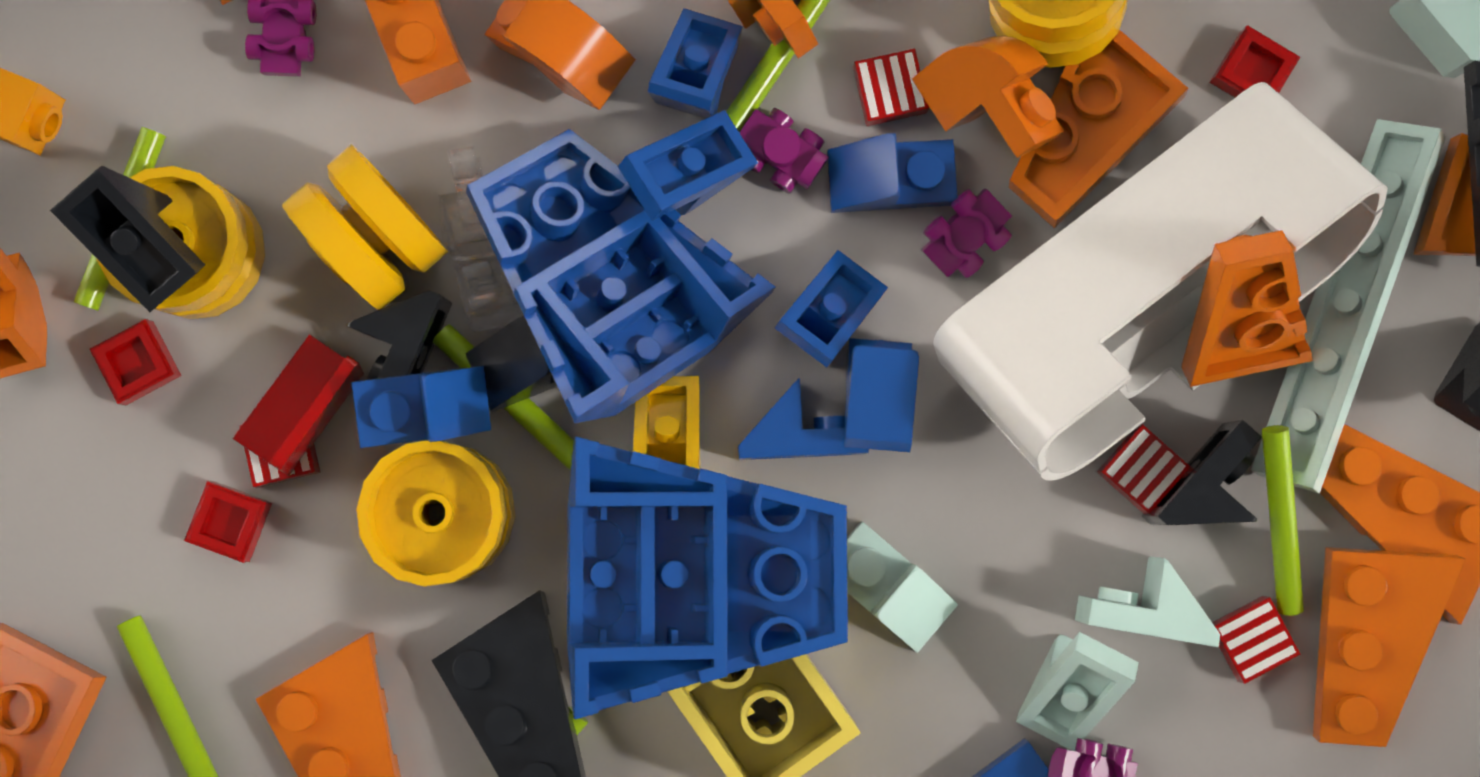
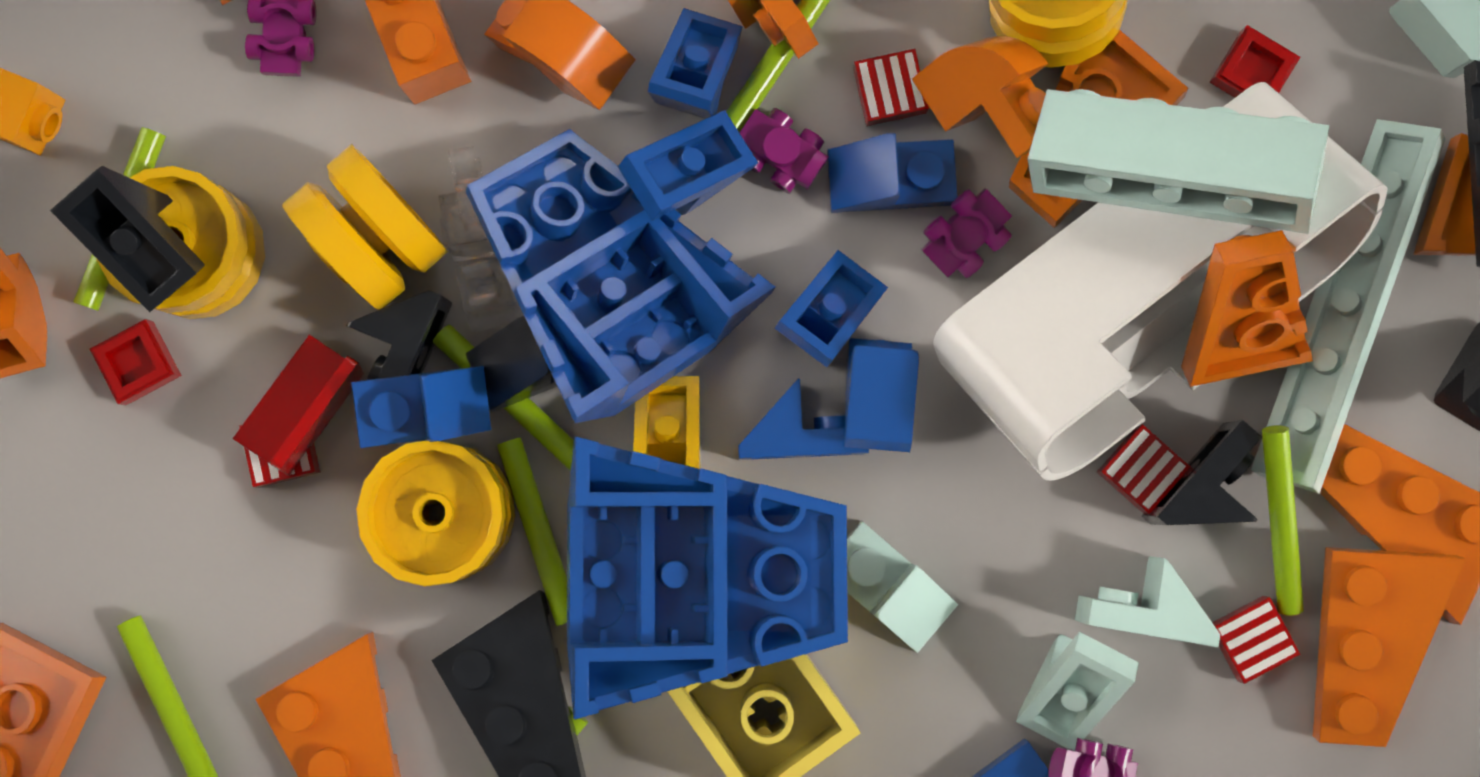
(228, 521): red tile -> none
(536, 526): none -> lime bar
(1178, 159): none -> light aqua brick

